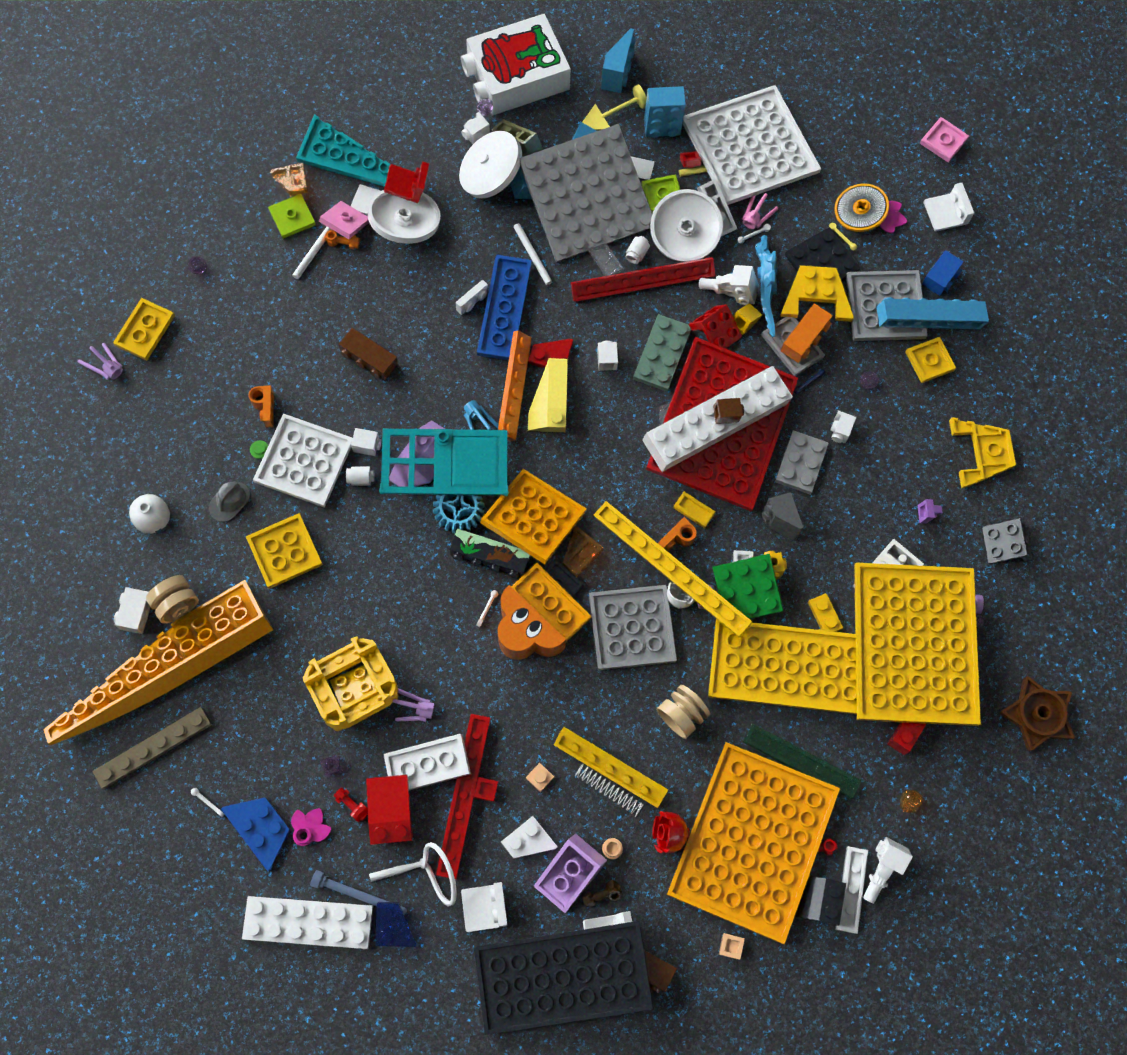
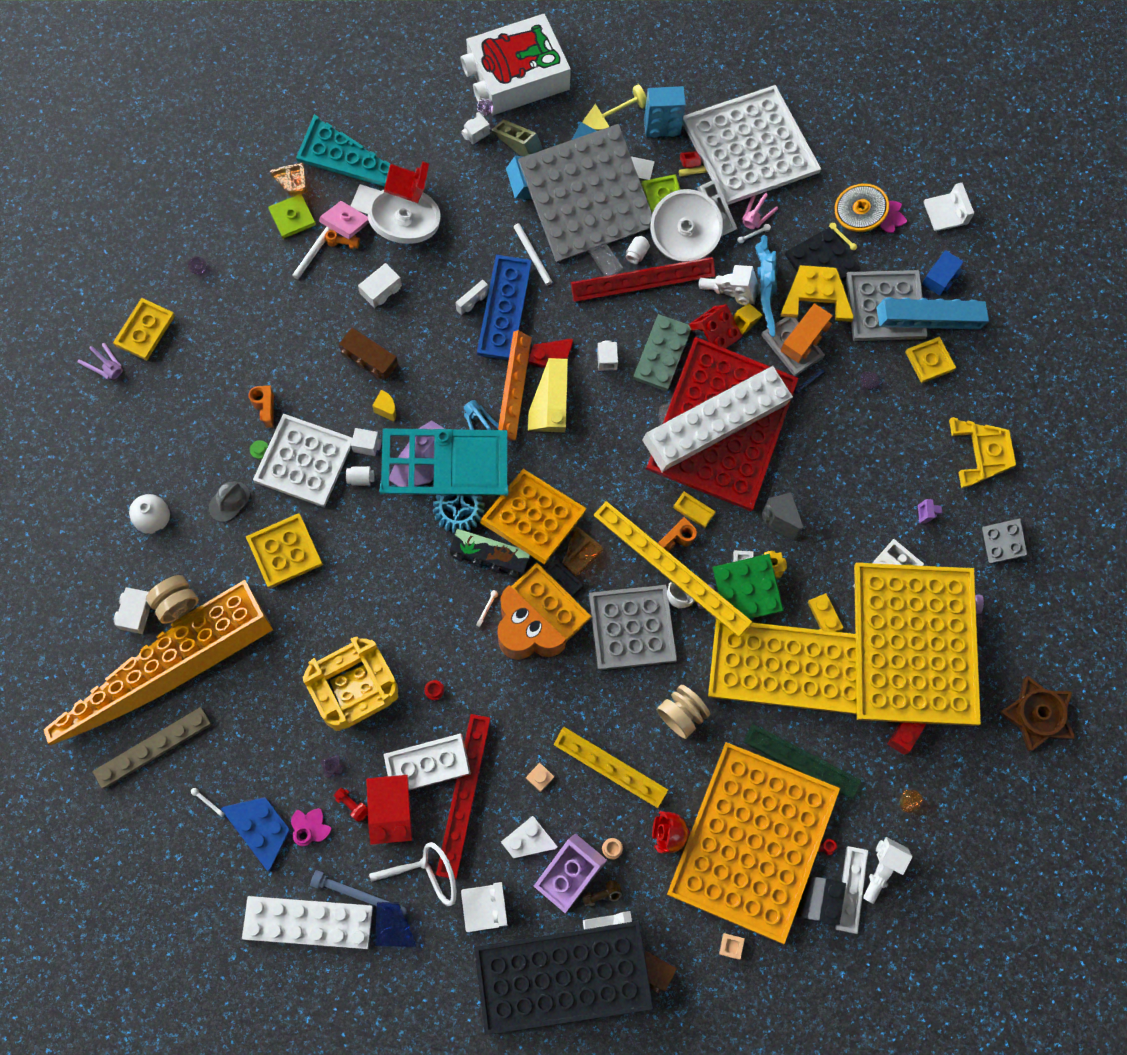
(380, 285): none -> white brick
(385, 406): none -> yellow brick
(424, 708): lavender plant -> none
(434, 690): none -> red plate
(486, 789): red plate -> none
(490, 164): white dish -> none
(612, 788): white piece -> none
(618, 63): dark azure slope -> none
(728, 410): reddish brown brick -> none
(801, 462): light grey plate -> none
(842, 426): white brick -> none
(944, 139): bright pink plate -> none

